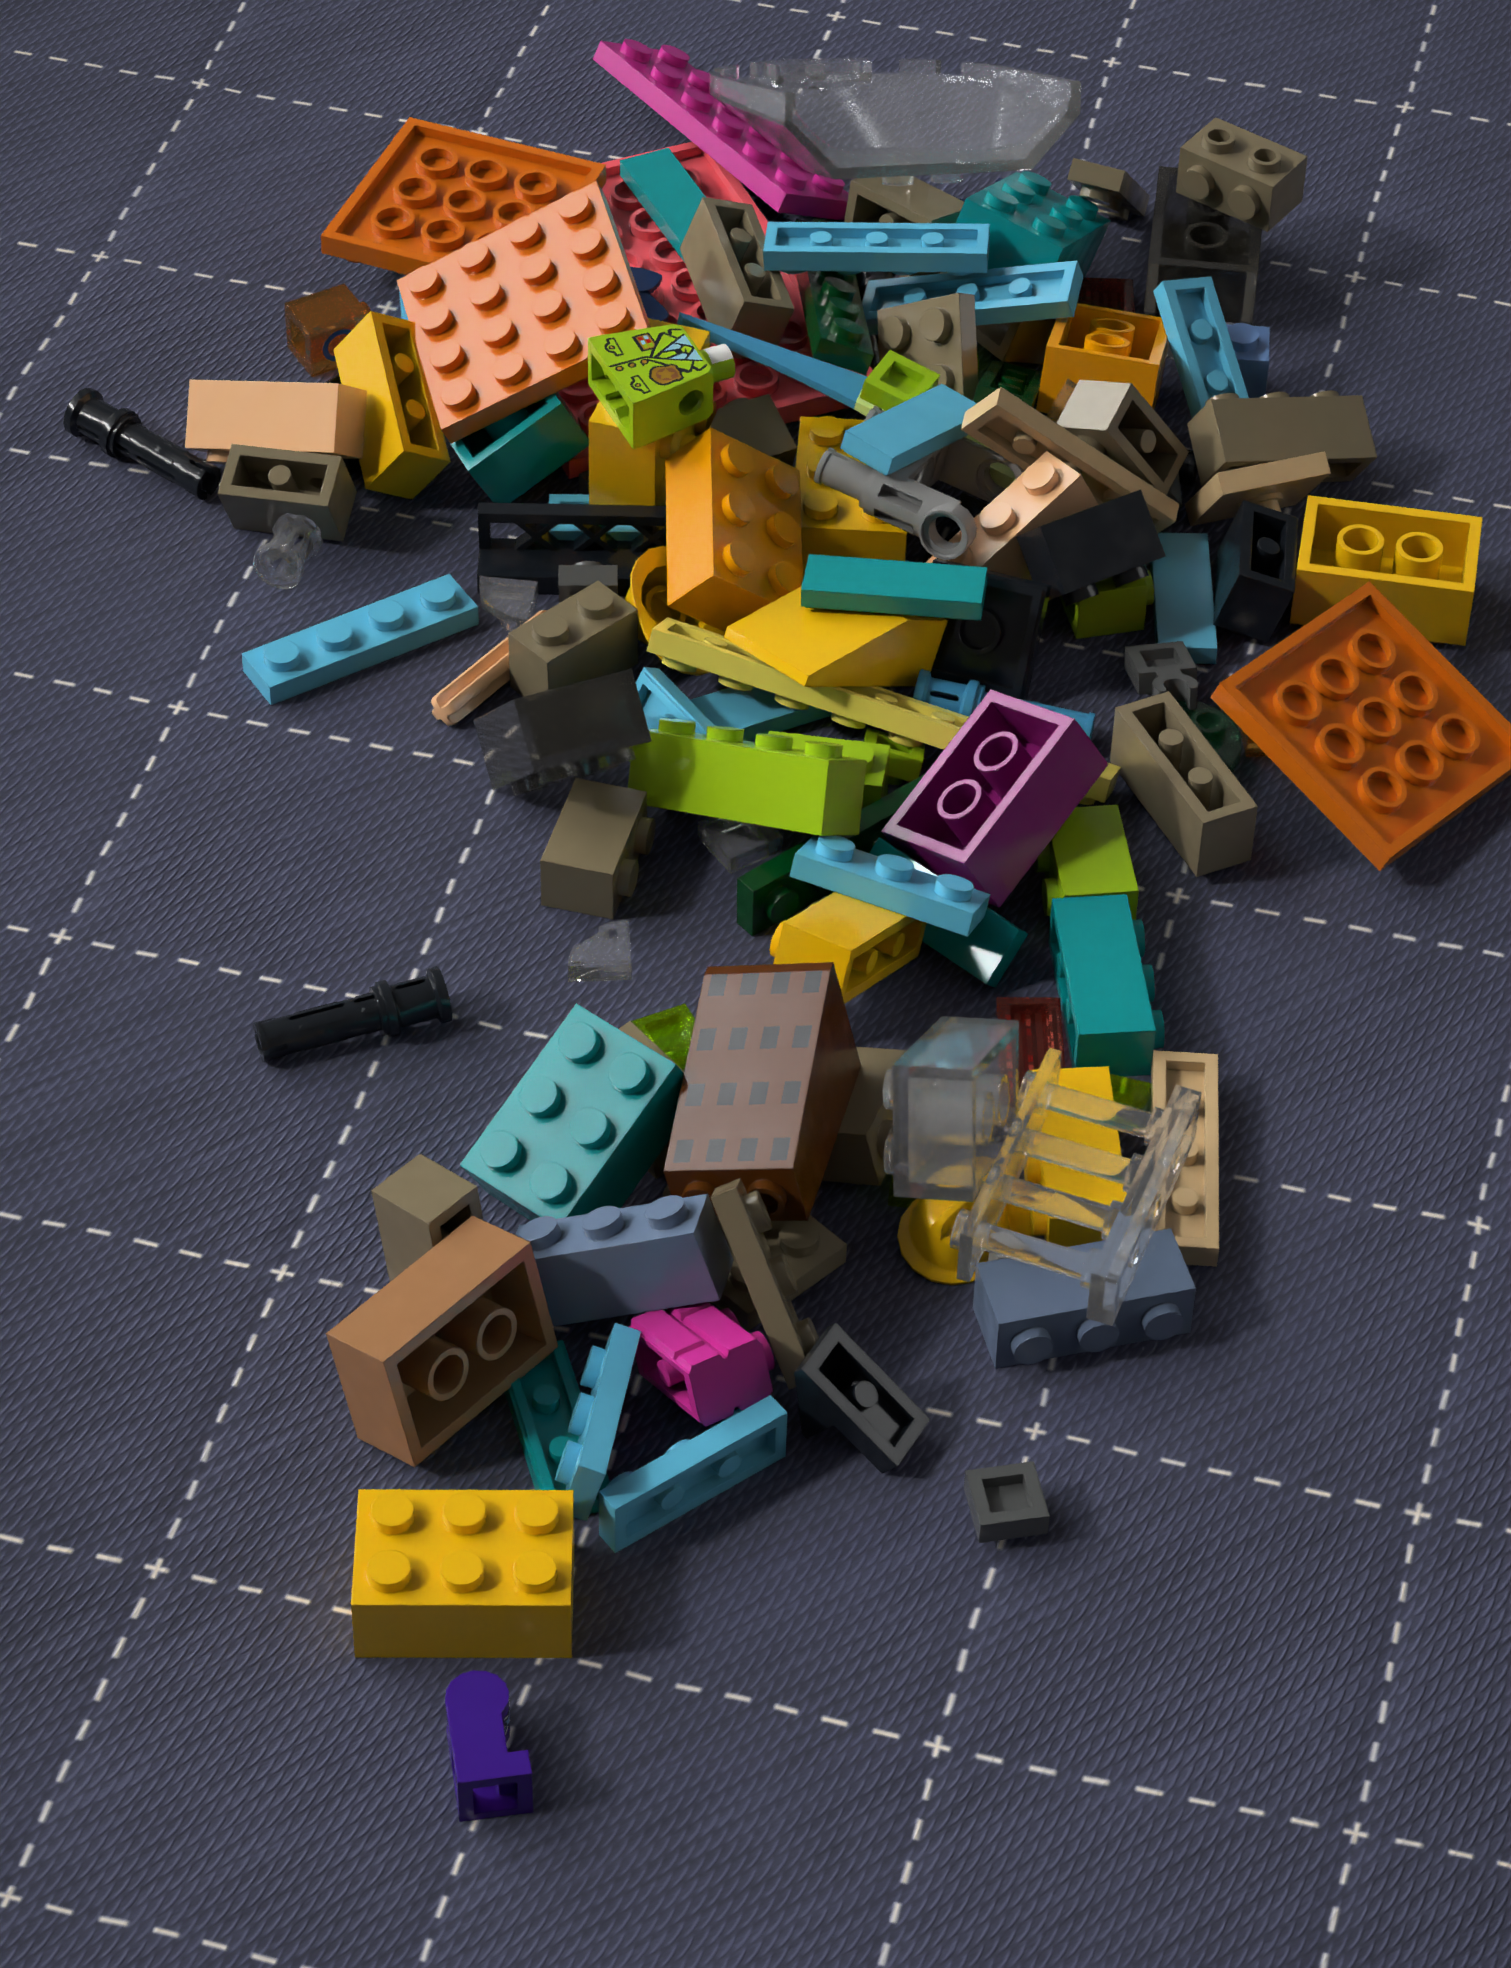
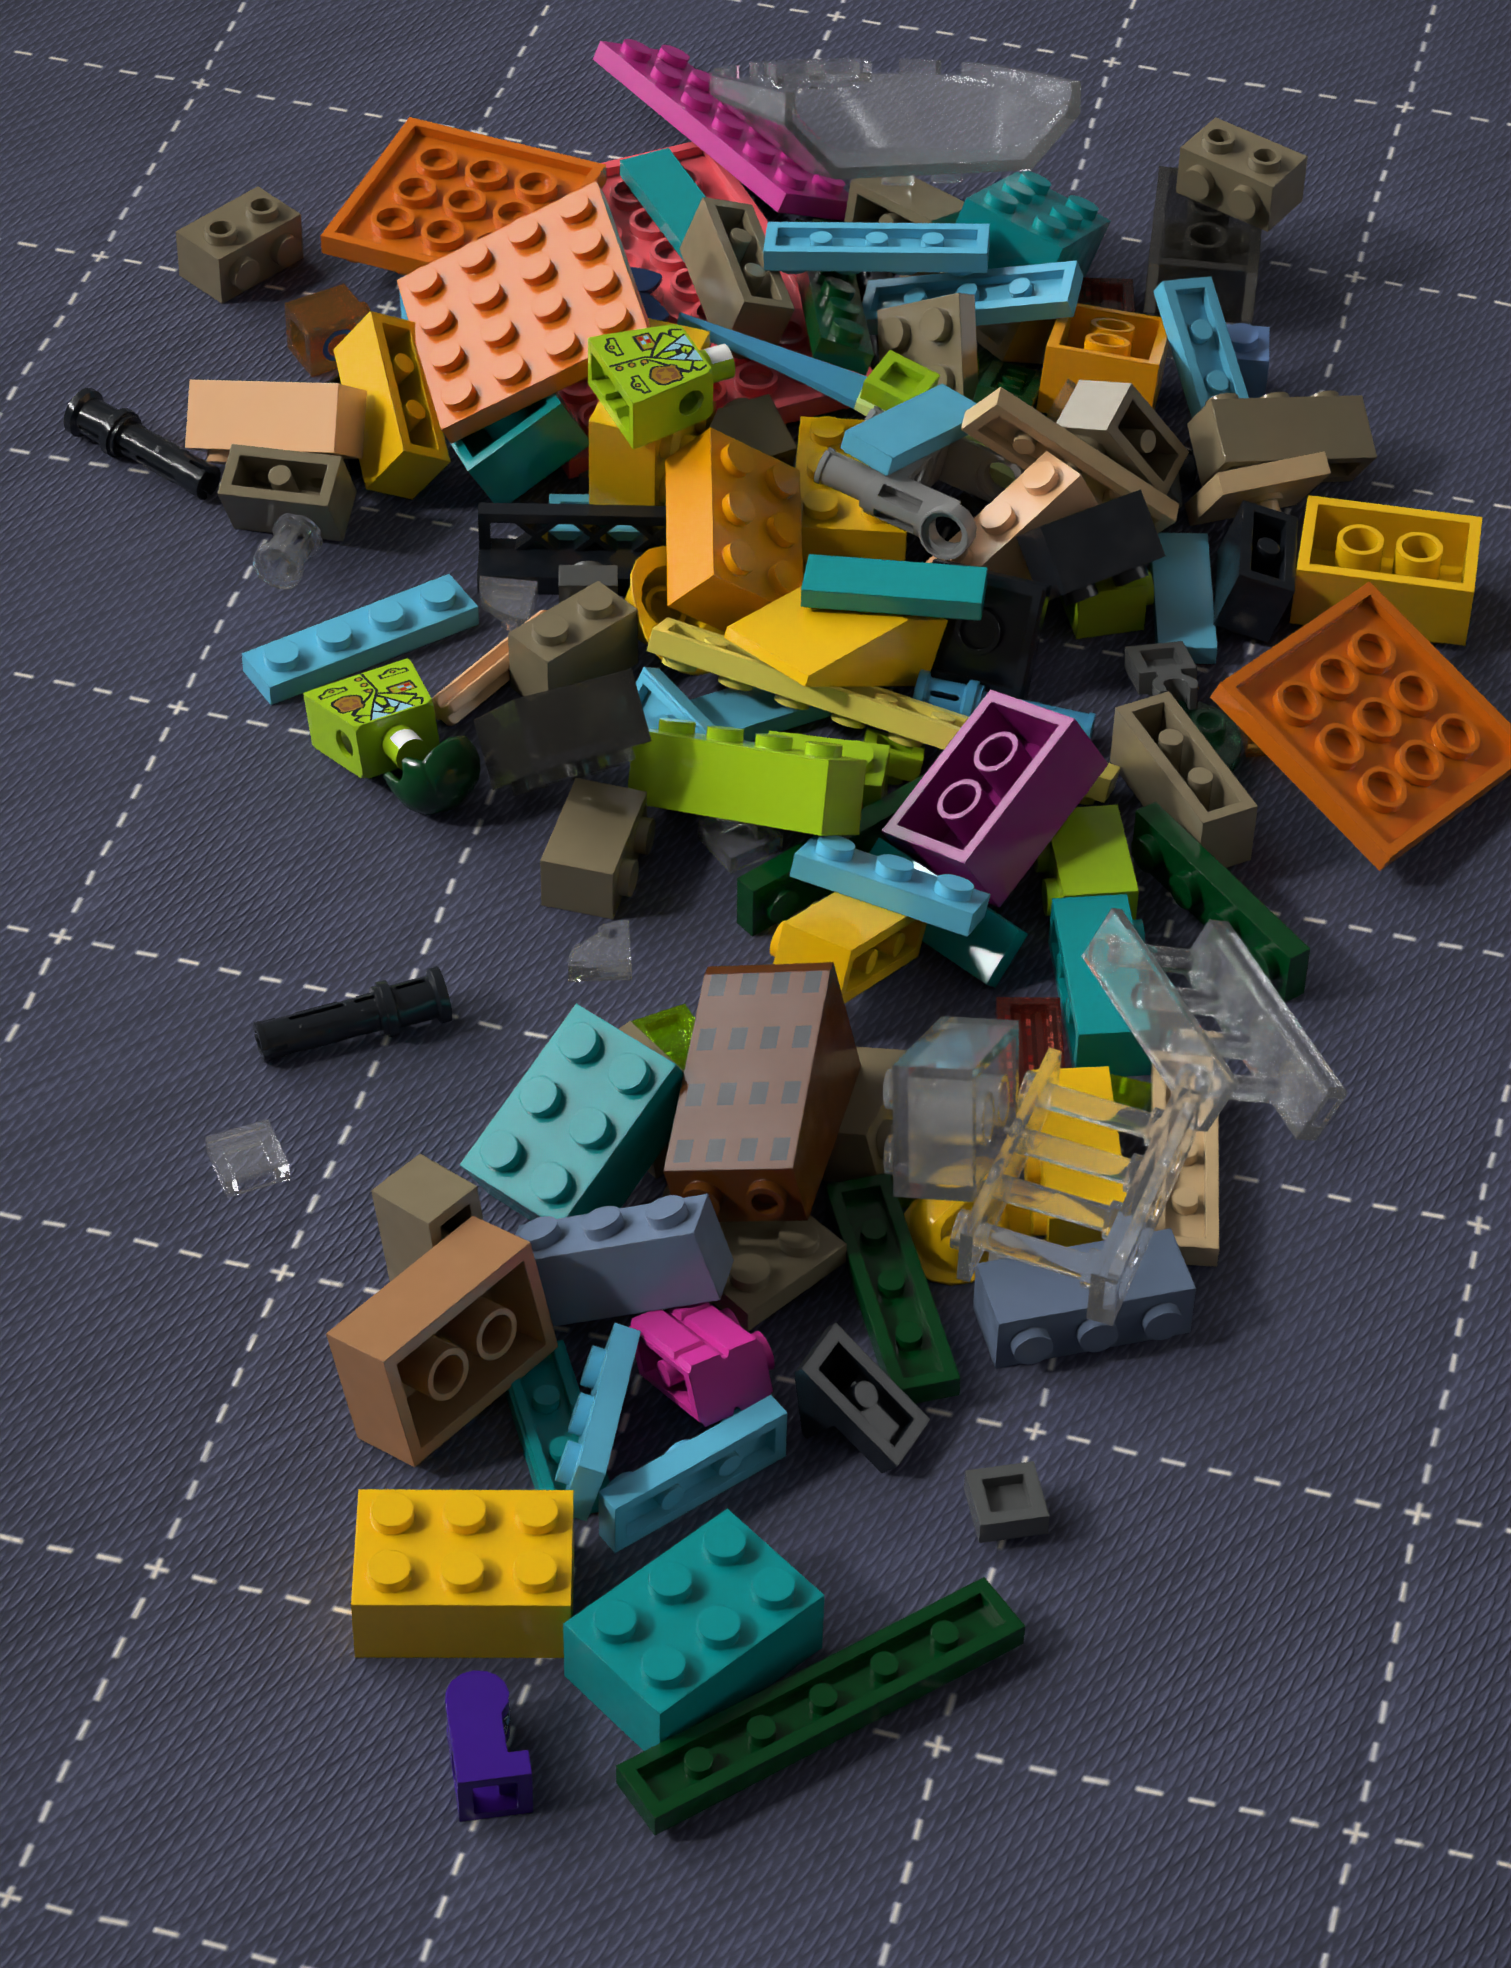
(239, 244): none -> dark tan brick
(247, 1158): none -> clear tile
(373, 719): none -> lime torso
(440, 779): none -> dark green hair
(693, 1632): none -> teal brick
(766, 1277): dark tan plate -> none
(818, 1705): none -> dark green plate
(892, 1288): none -> dark green plate
(1109, 189): dark tan plate -> none
(1213, 893): none -> dark green plate
(1244, 1005): none -> clear fence

